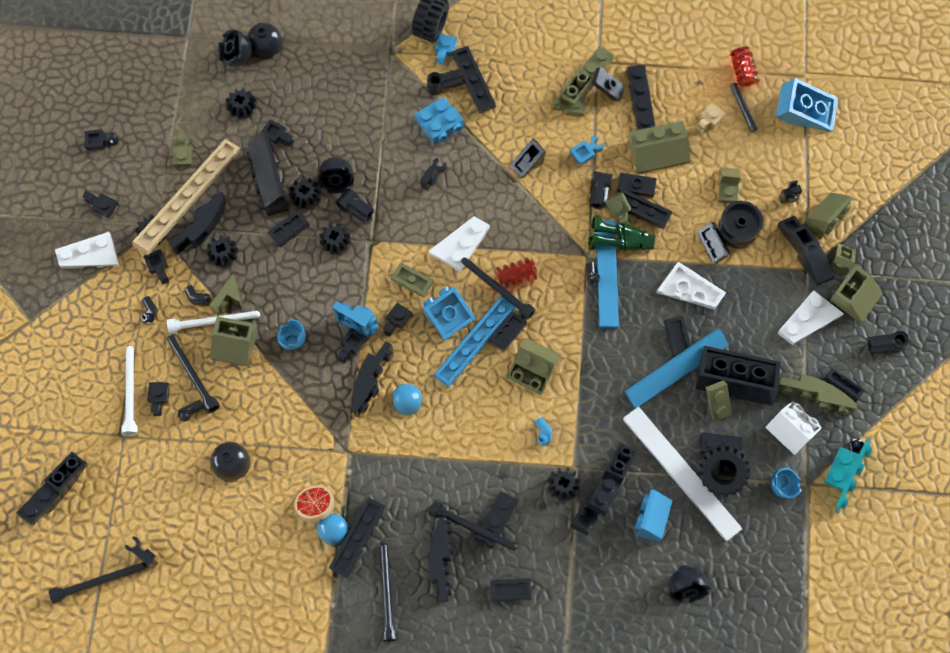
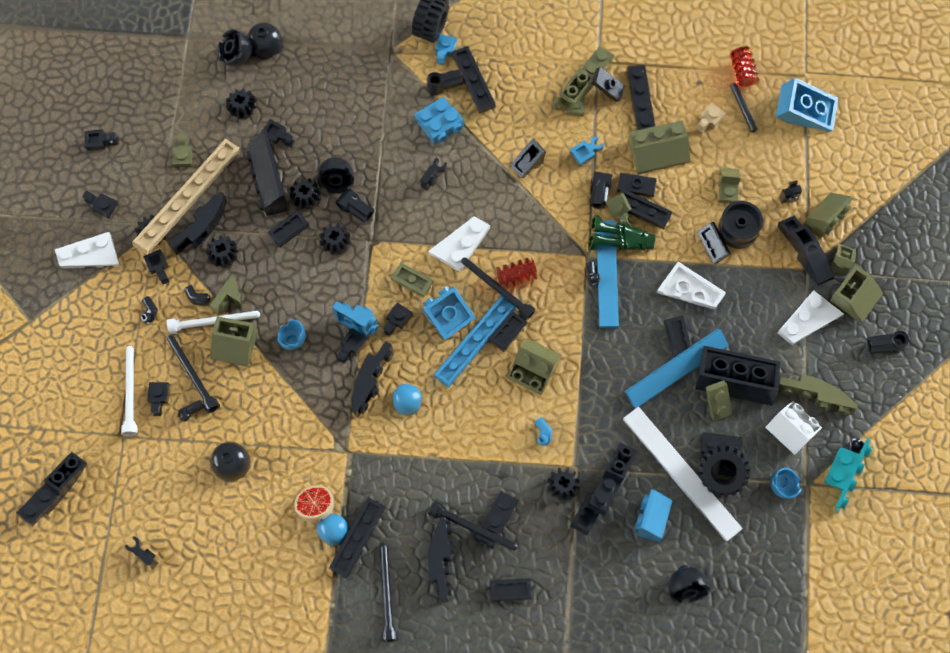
(58, 594): black piece -> none
(844, 384): black plate -> none

